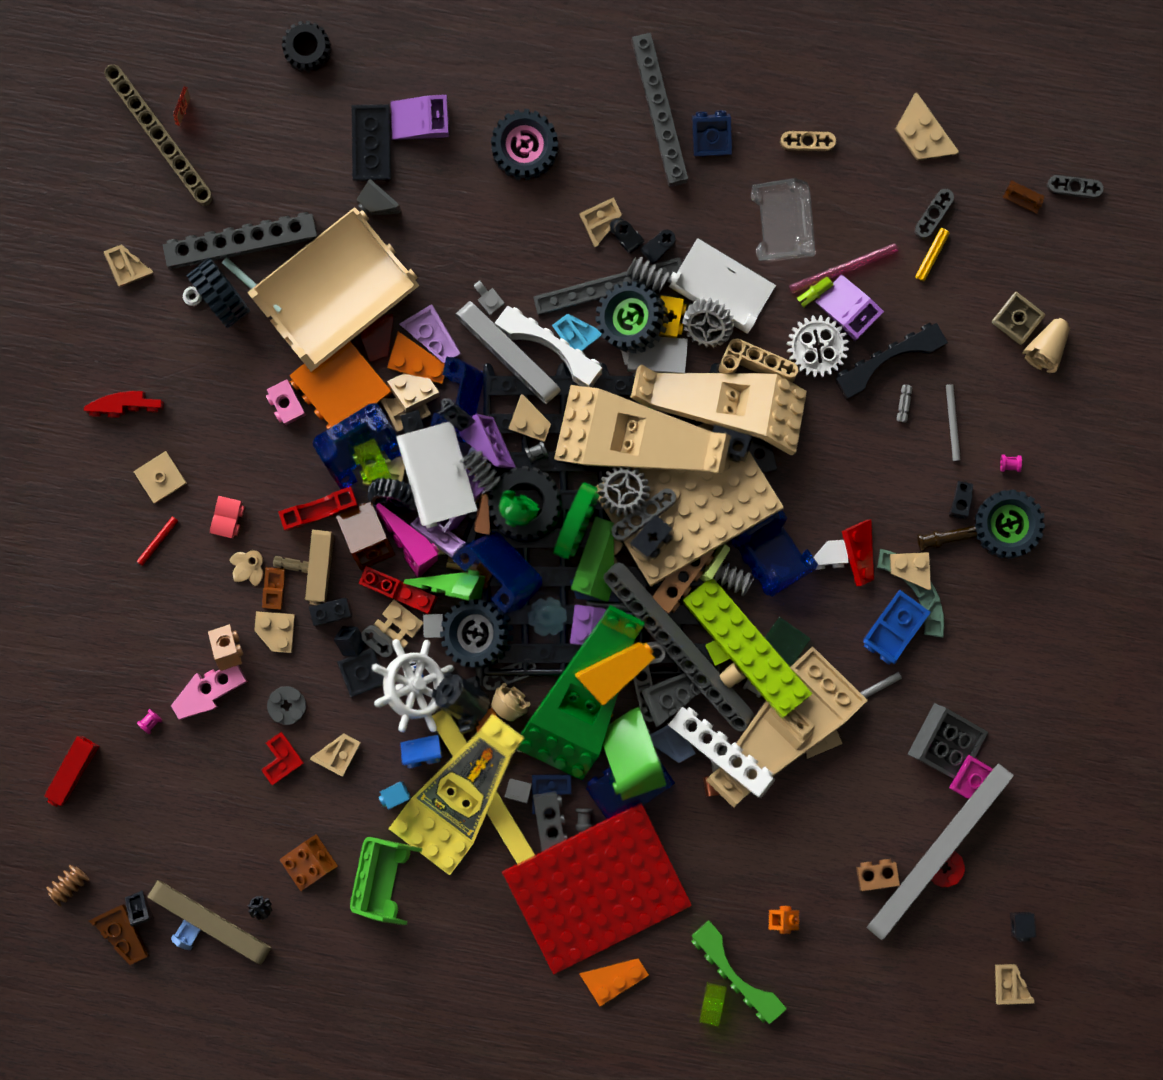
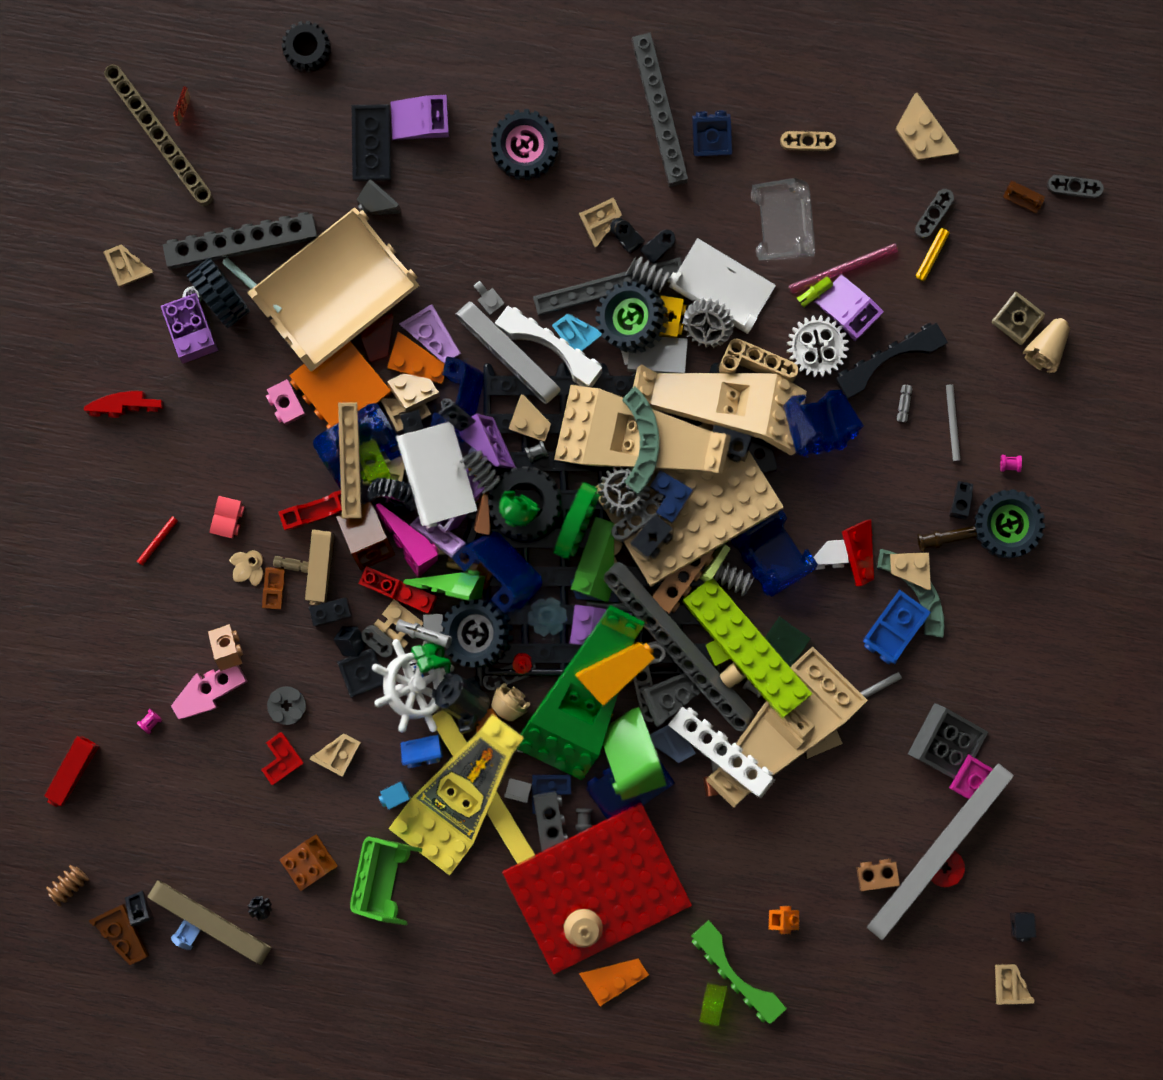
(160, 477): tan plate -> none
(189, 328): none -> medium lavender slope
(276, 630): tan plate -> none
(349, 460): none -> tan tile
(405, 627): none -> light grey pin
(427, 657): none -> green piece
(522, 663): none -> red tile
(583, 928): none -> tan cone
(649, 440): none -> sand green tile
(675, 495): none -> dark blue plate
(821, 424): none -> clear blue windscreen

